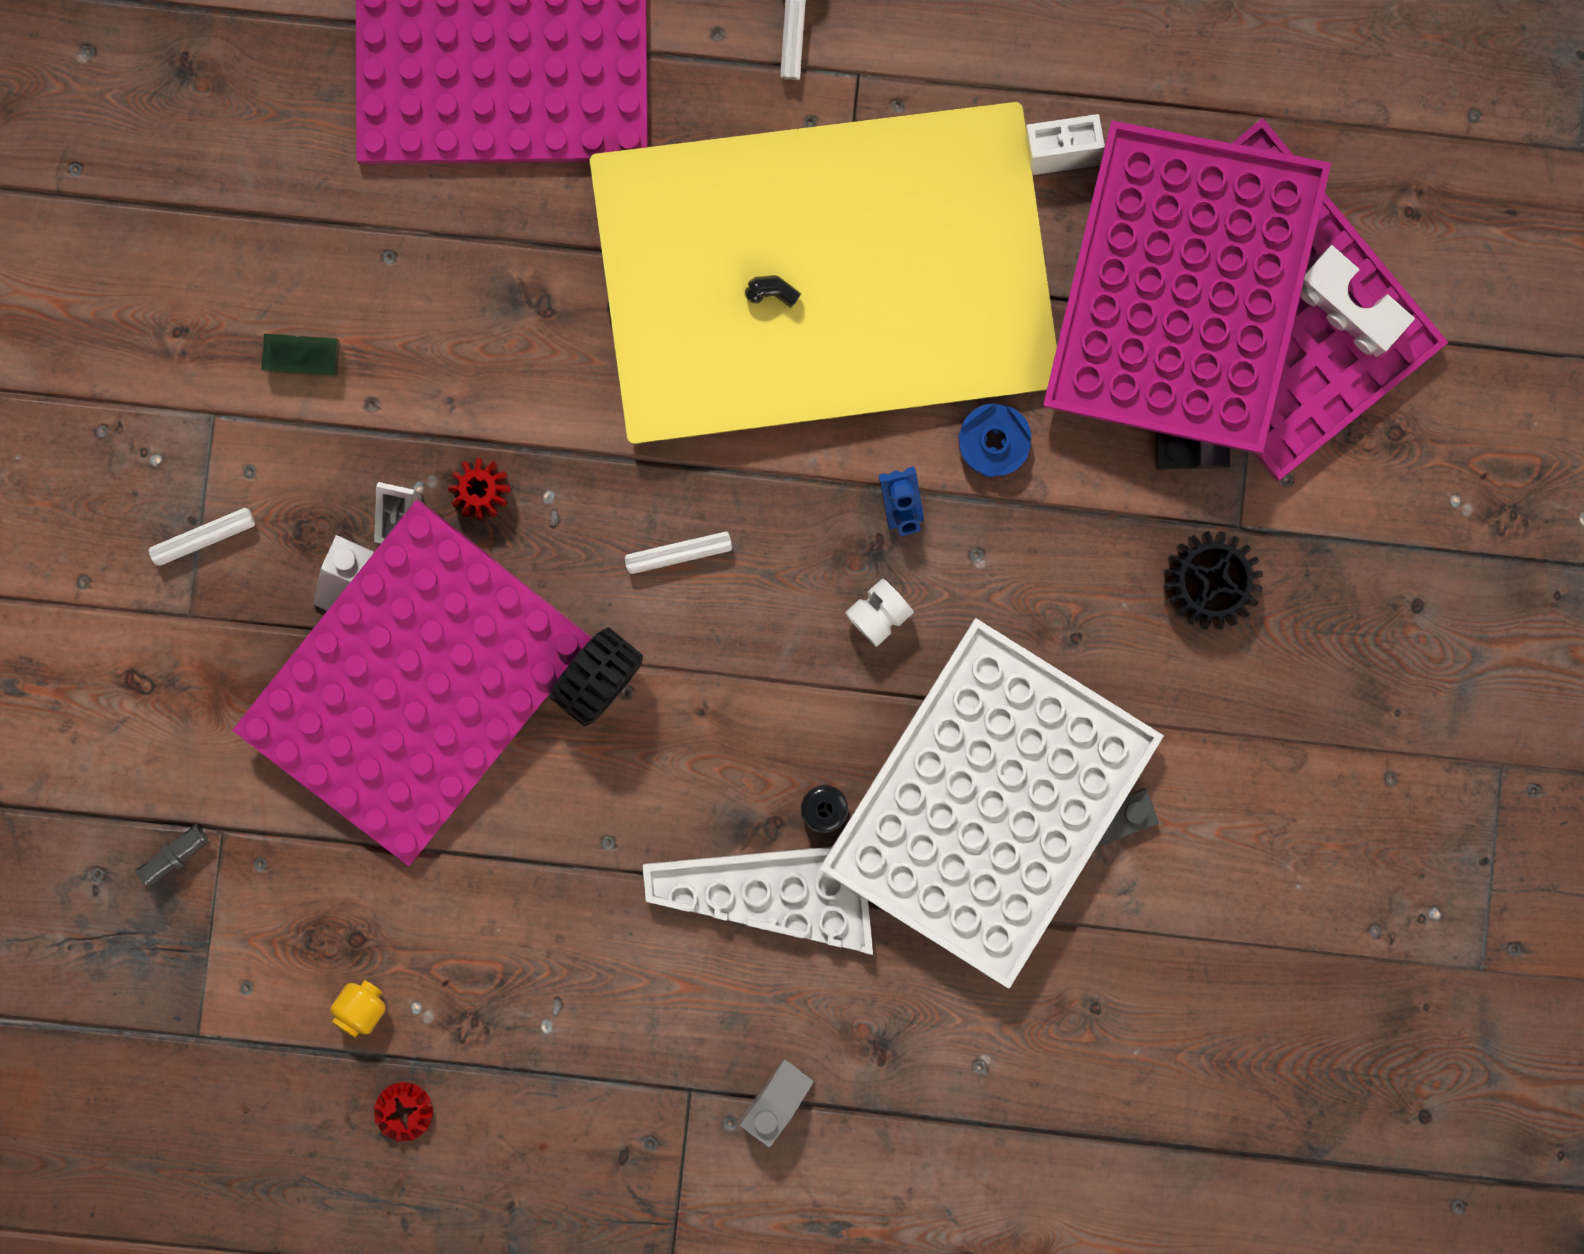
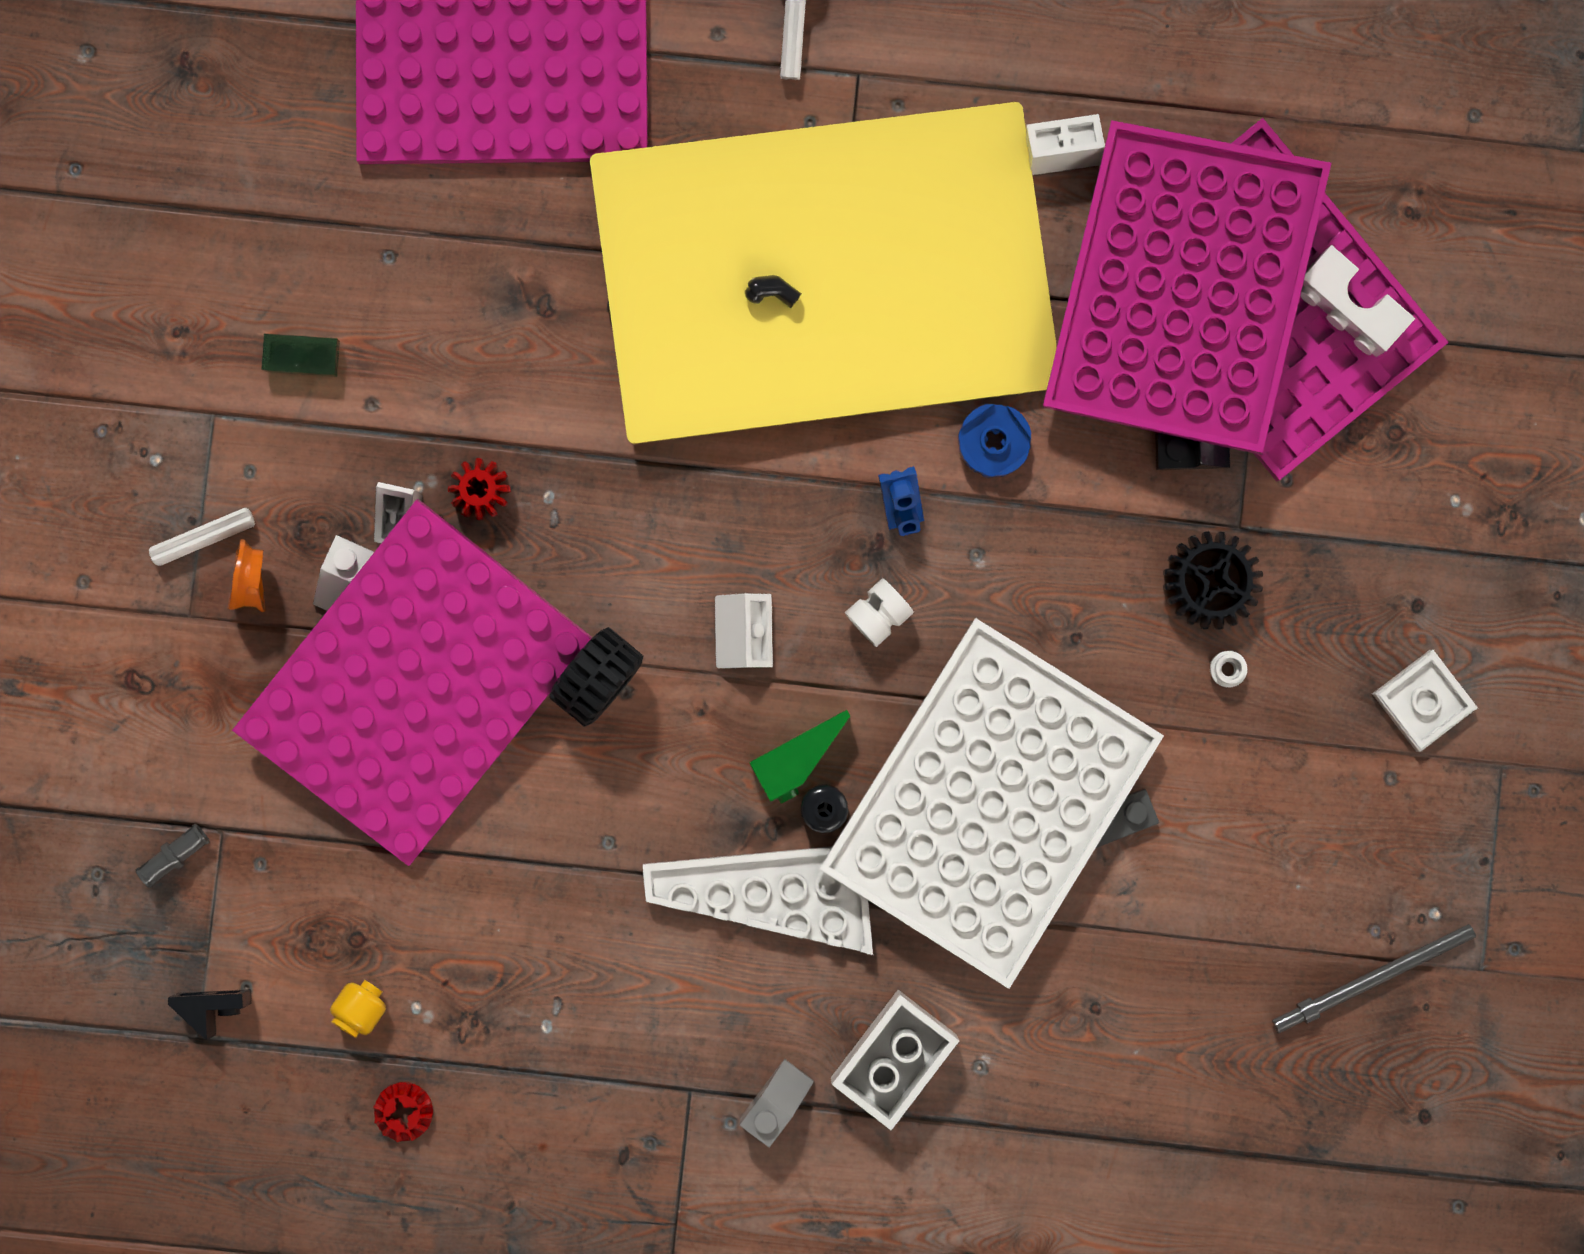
(200, 1007): none -> black slope
(247, 579): none -> orange hat
(678, 552): white axle -> none
(743, 631): none -> white panel
(792, 762): none -> green slope
(894, 1059): none -> white brick
(1238, 663): none -> white plate
(1310, 1010): none -> dark grey bar
(1424, 700): none -> white tile

